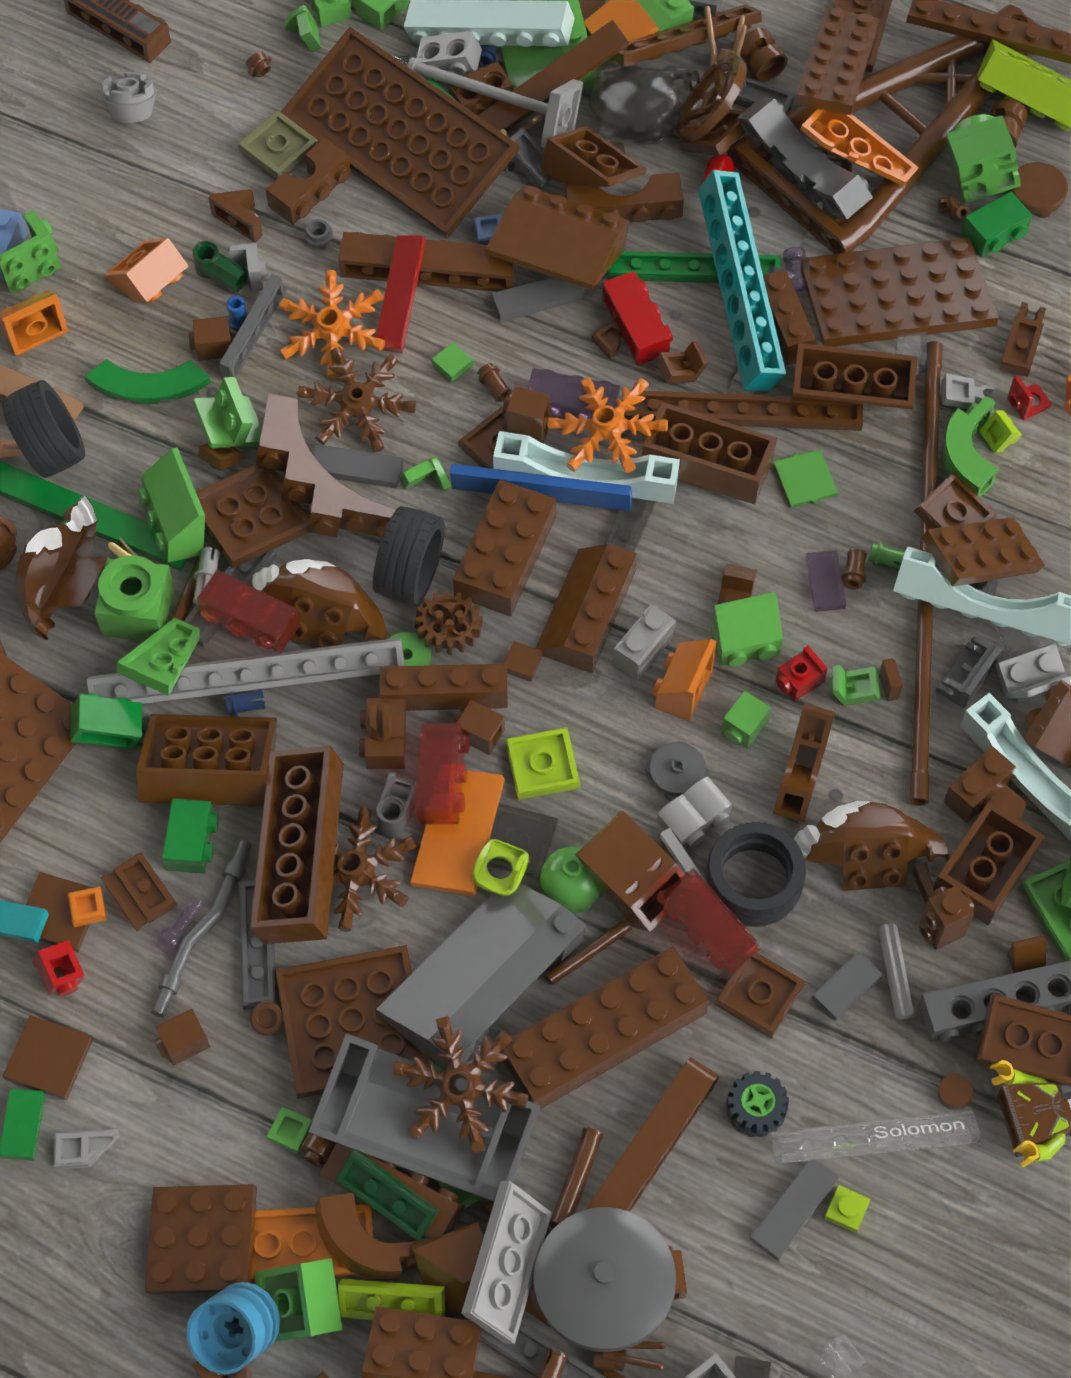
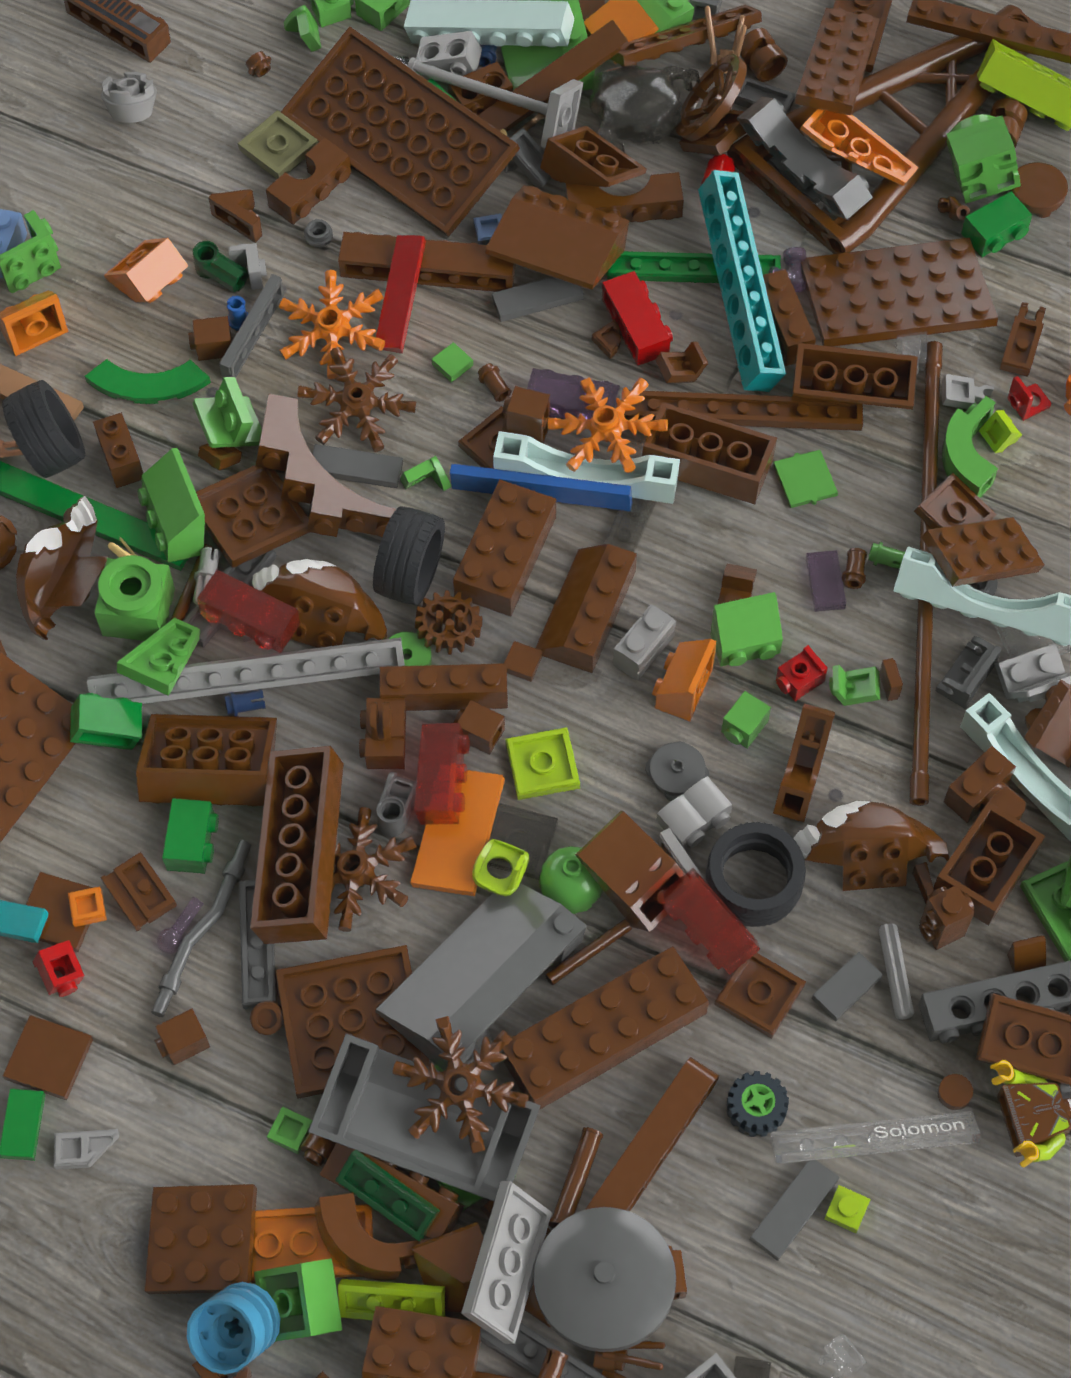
(118, 450): none -> reddish brown brick

